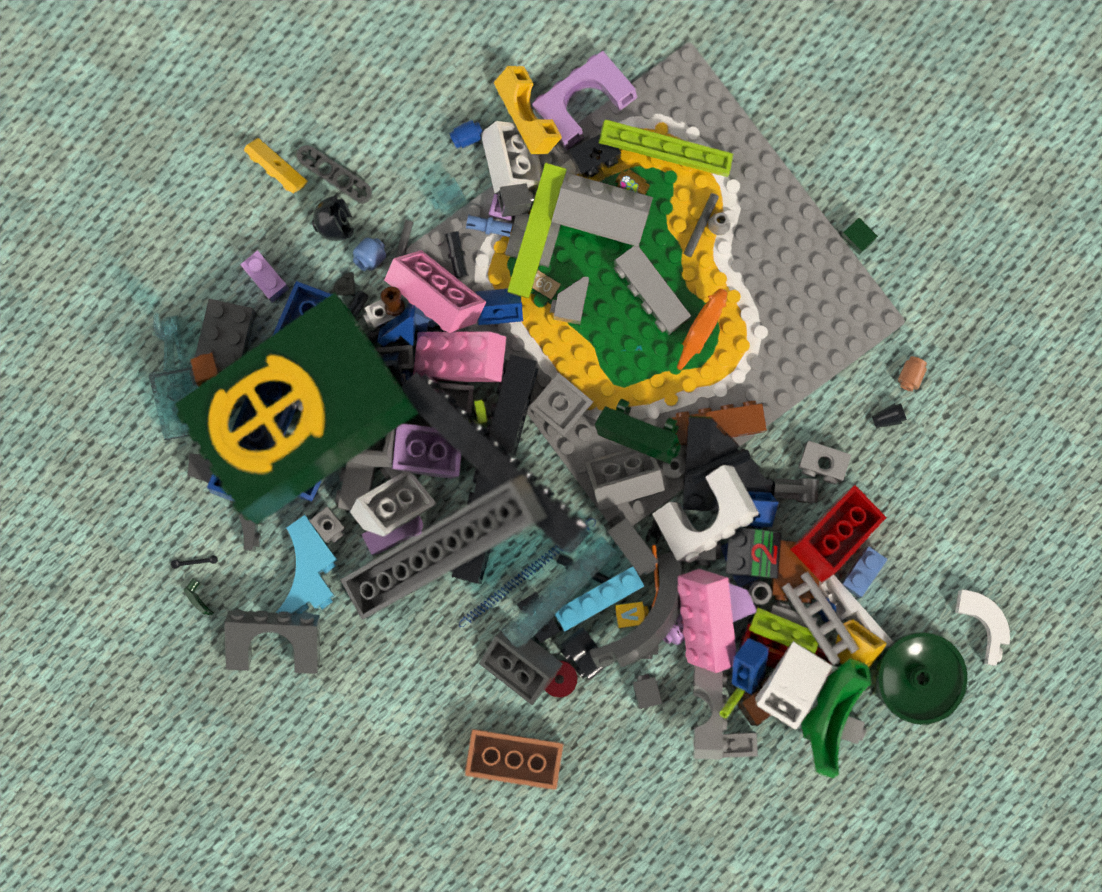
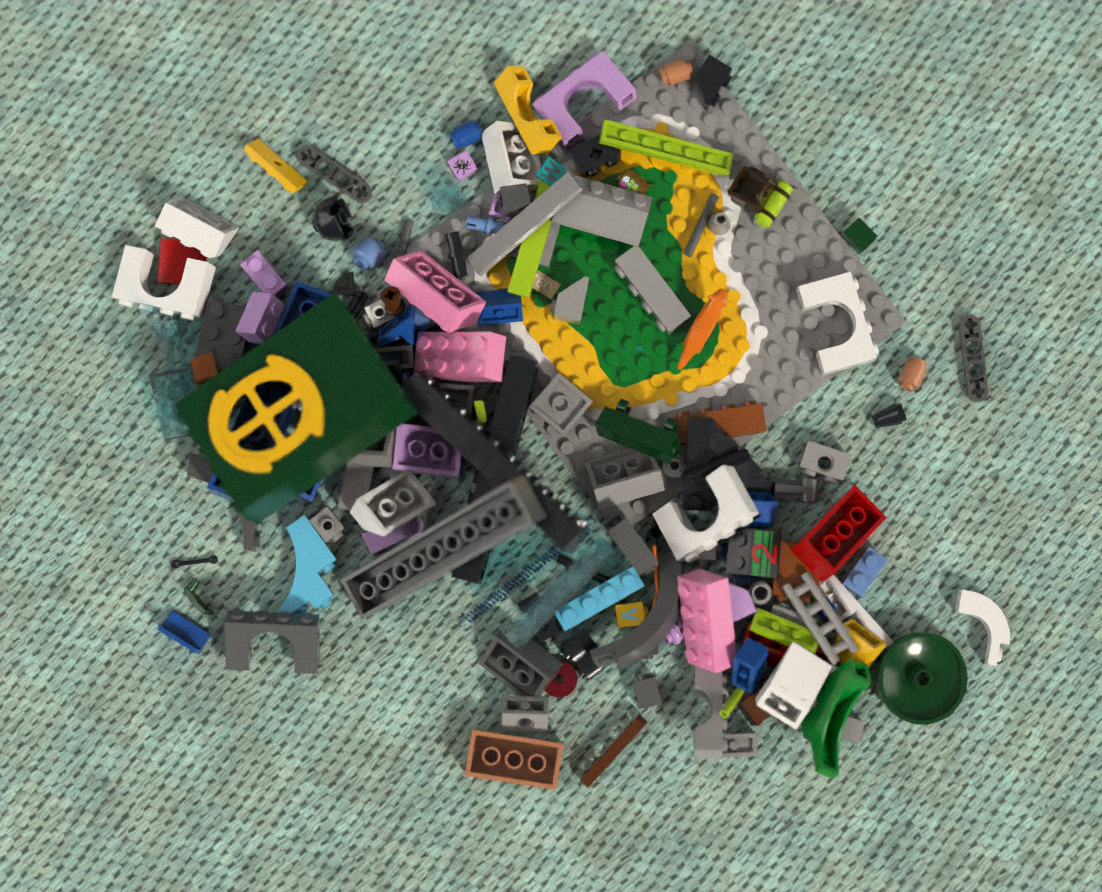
(173, 260): none -> red slope
(185, 632): none -> blue panel
(187, 300): none -> white arch
(196, 227): none -> white slope
(260, 317): none -> lavender brick
(462, 165): none -> lavender tile
(525, 223): none -> light grey tile
(525, 714): none -> light grey brick
(551, 171): none -> teal tile
(613, 751): none -> reddish brown beam
(675, 72): none -> nougat brick
(711, 79): none -> black slope
(759, 194): none -> dark brown piece
(841, 291): none -> white arch
(976, 358): none -> dark grey beam

